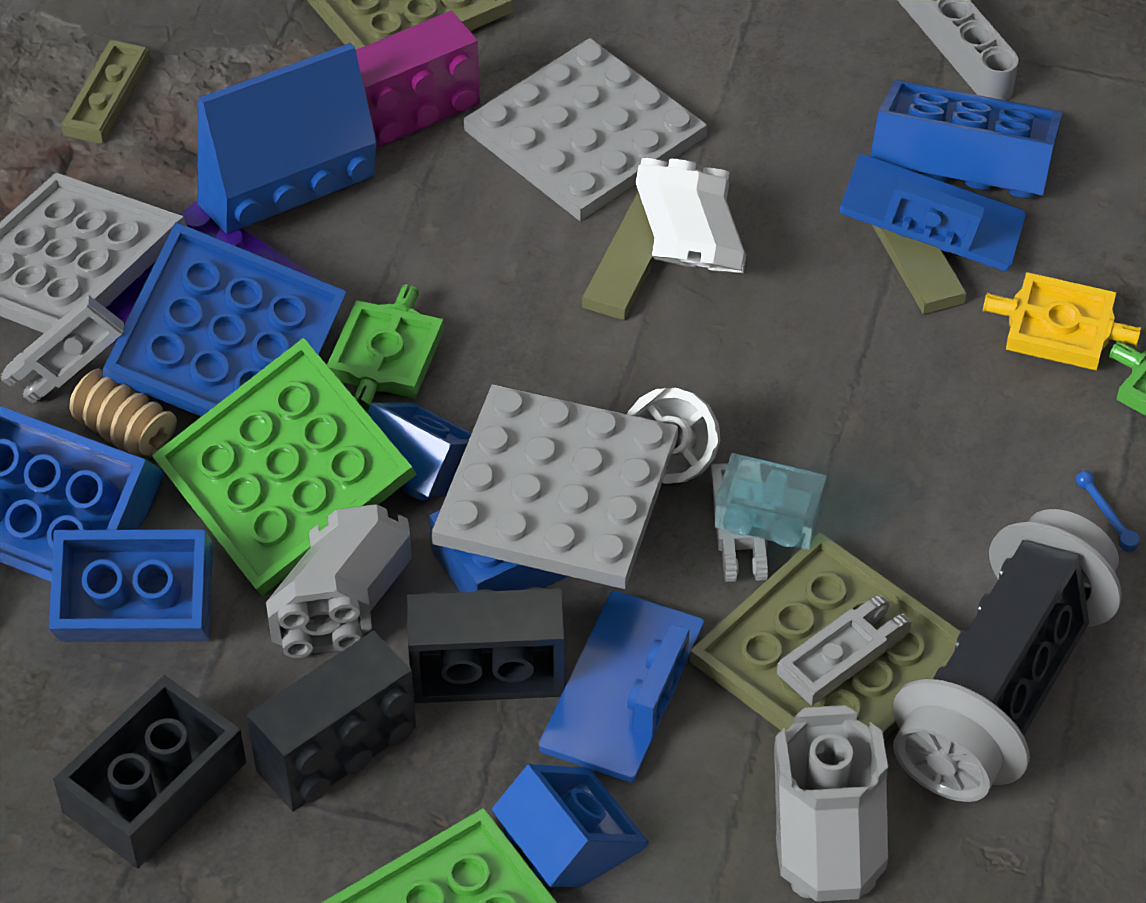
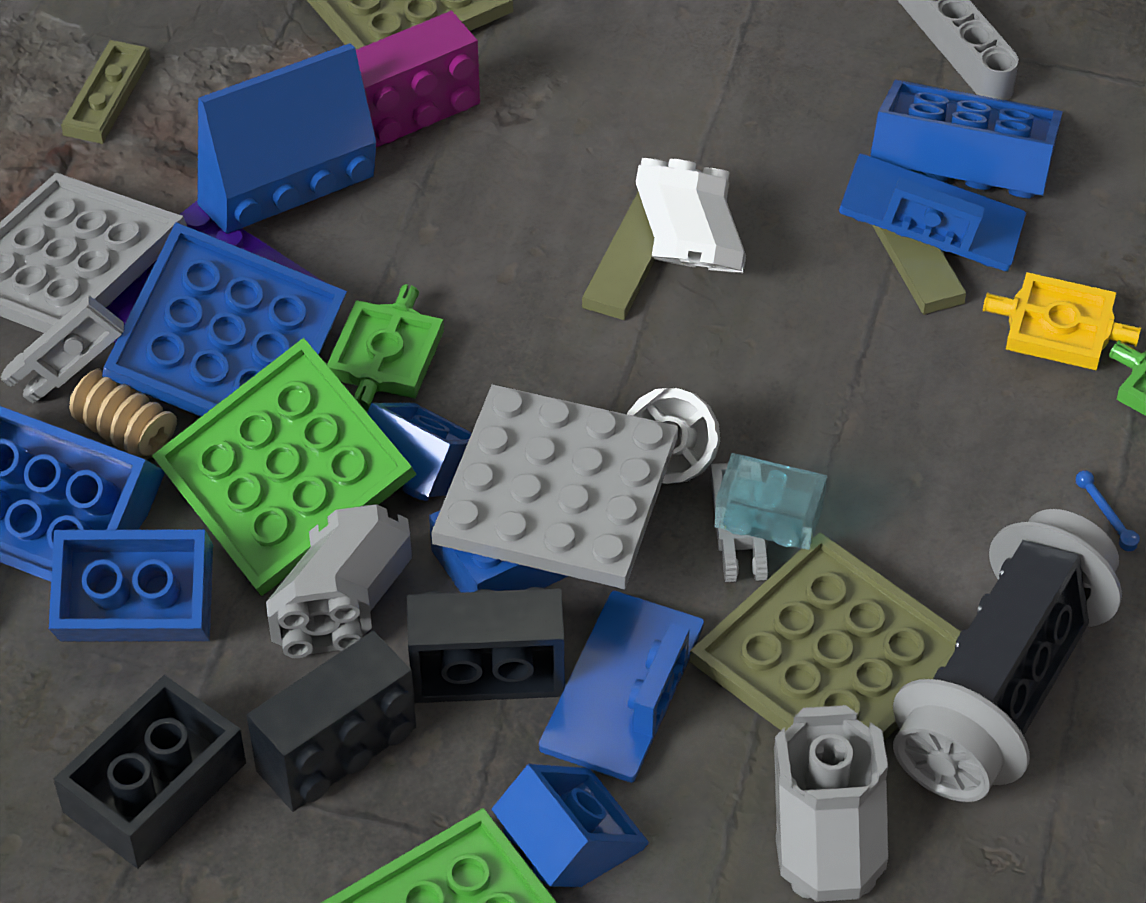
(584, 128): light grey plate -> none
(841, 649): light grey hinge -> none

